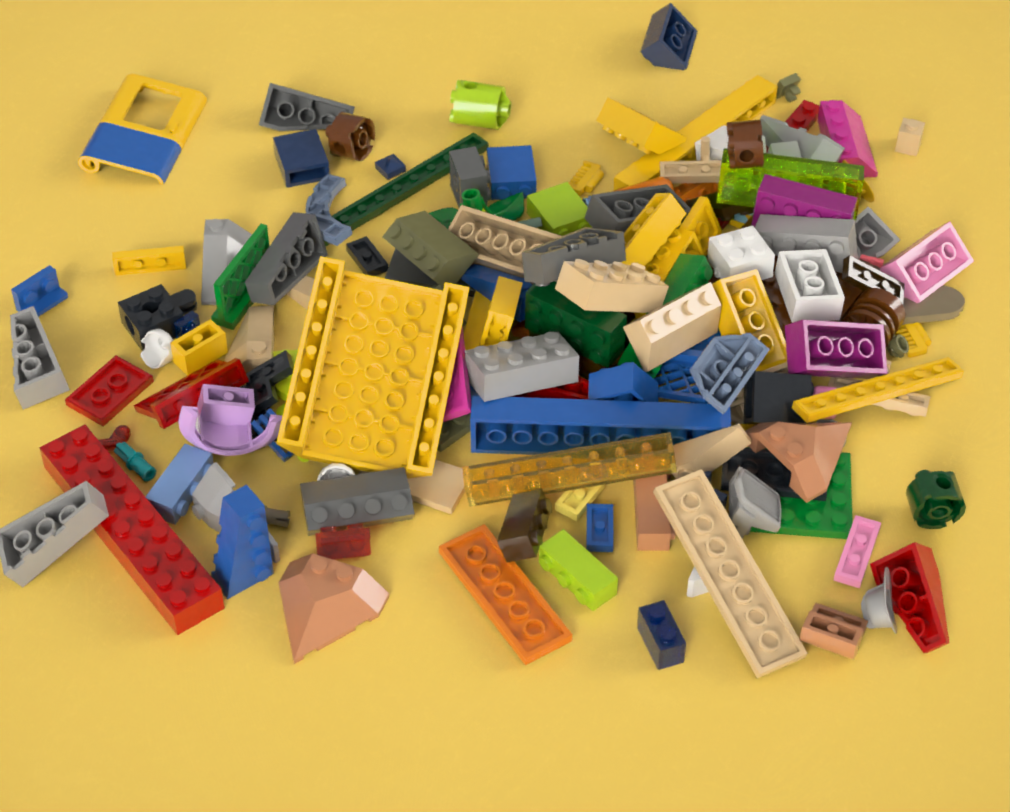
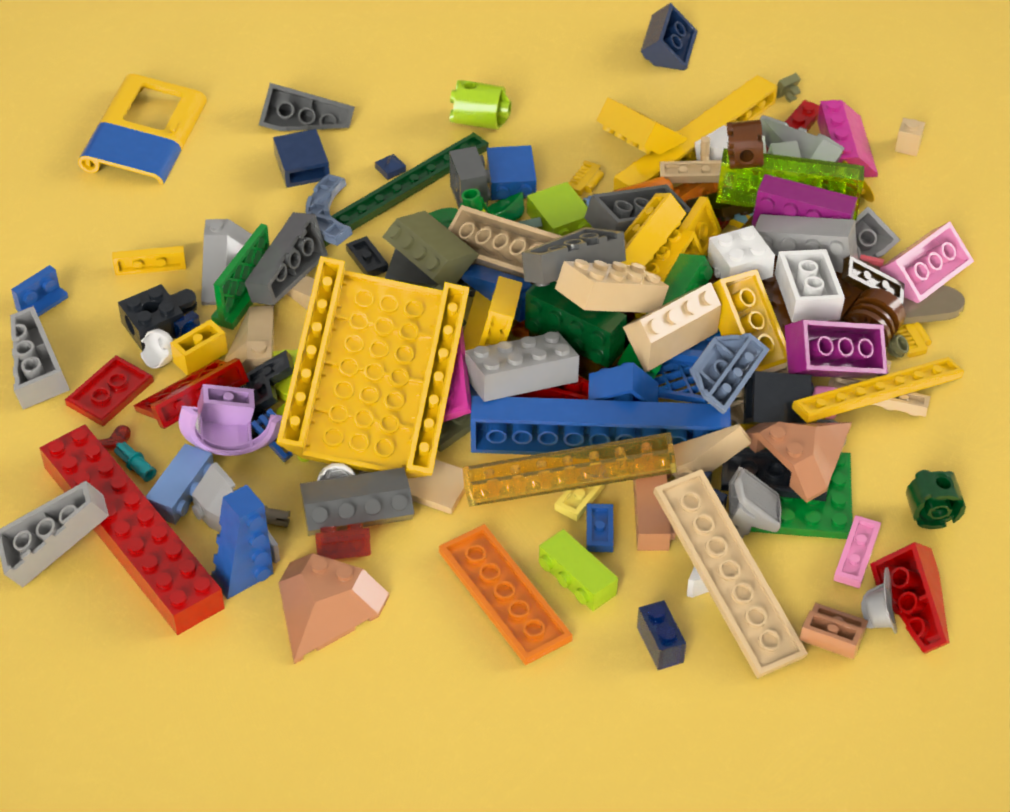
(350, 136): reddish brown brick -> none
(524, 525): dark brown brick -> none

